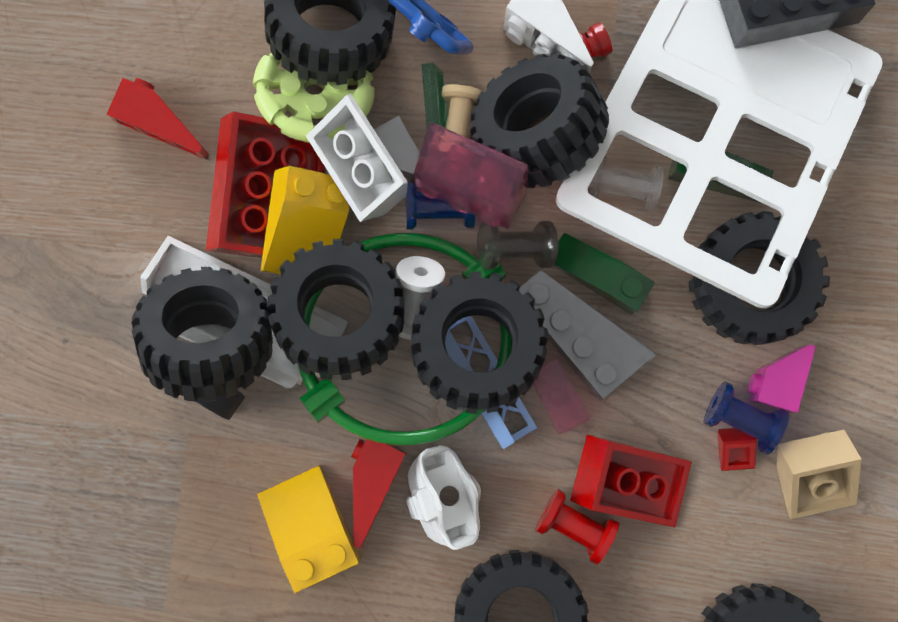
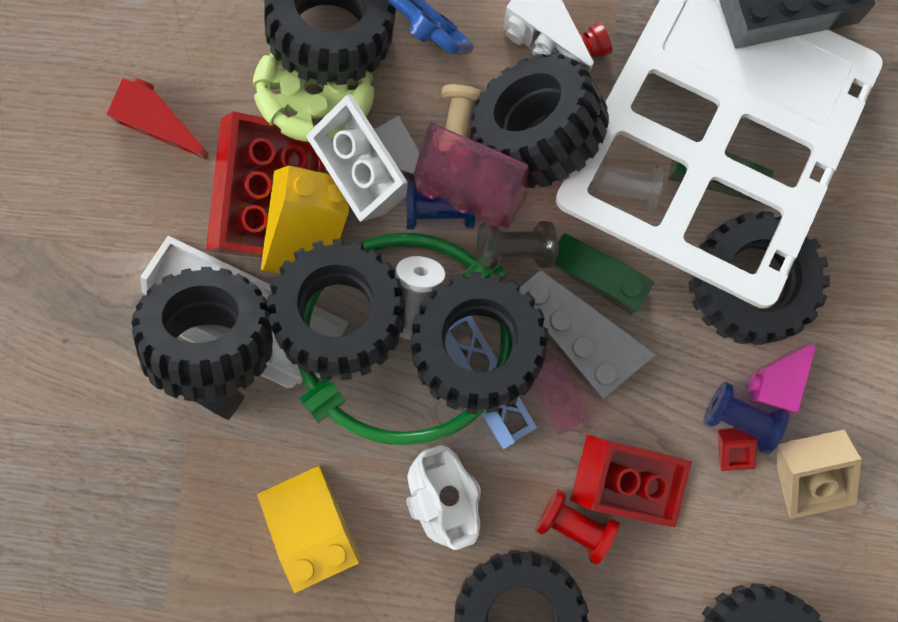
(372, 478): red slope -> none
(434, 103): clear green tile -> none

